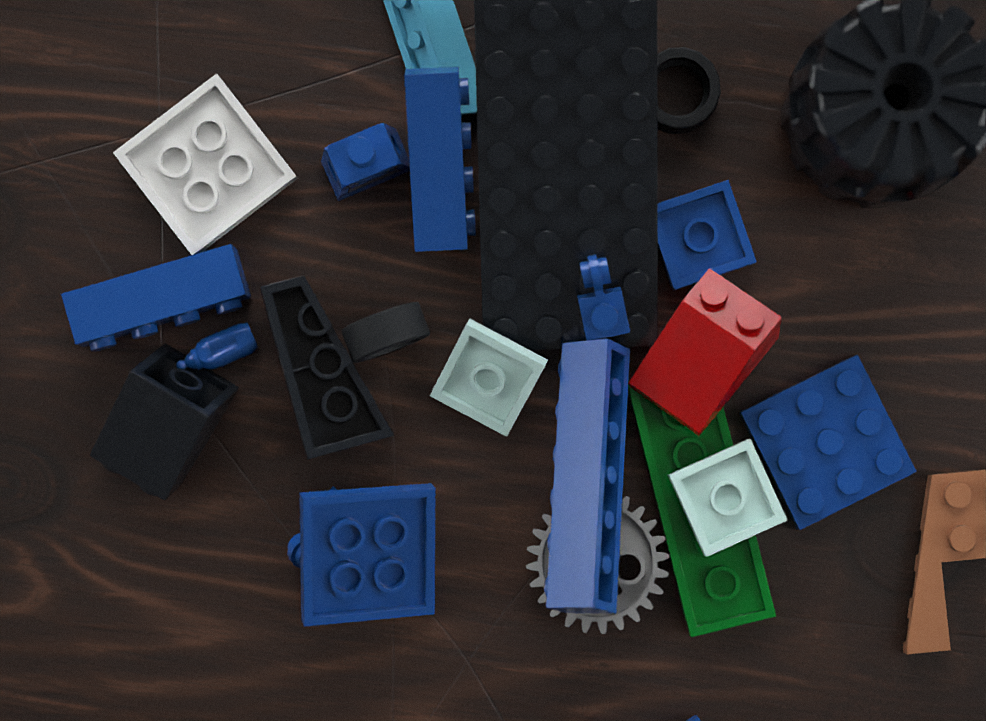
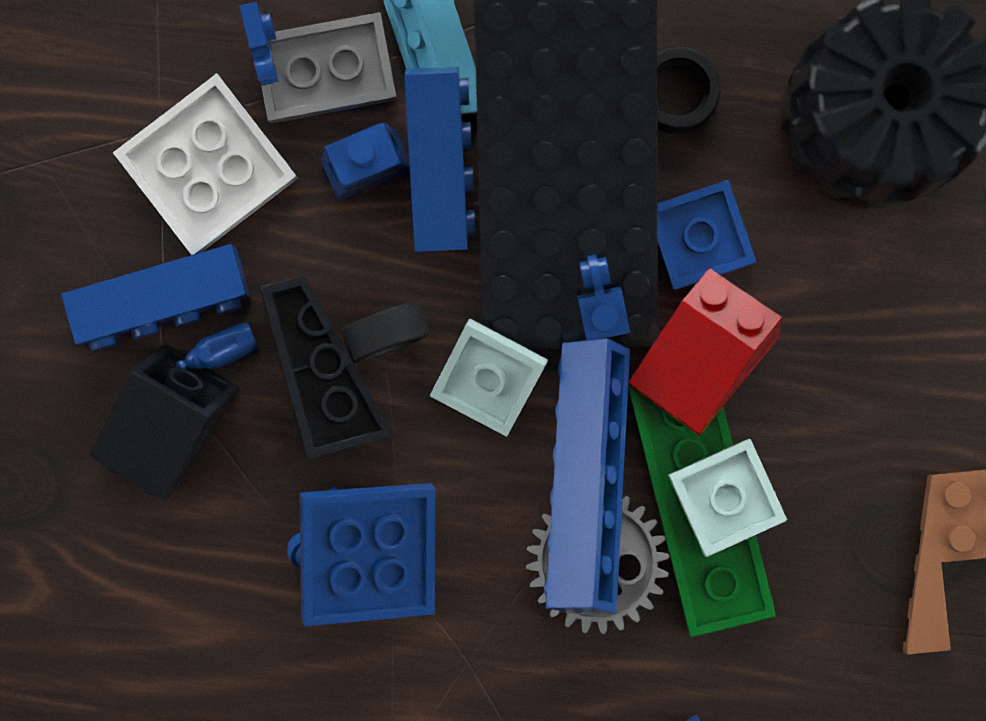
(259, 32): none -> blue plate
(329, 68): none -> light grey plate
(827, 442): blue plate -> none

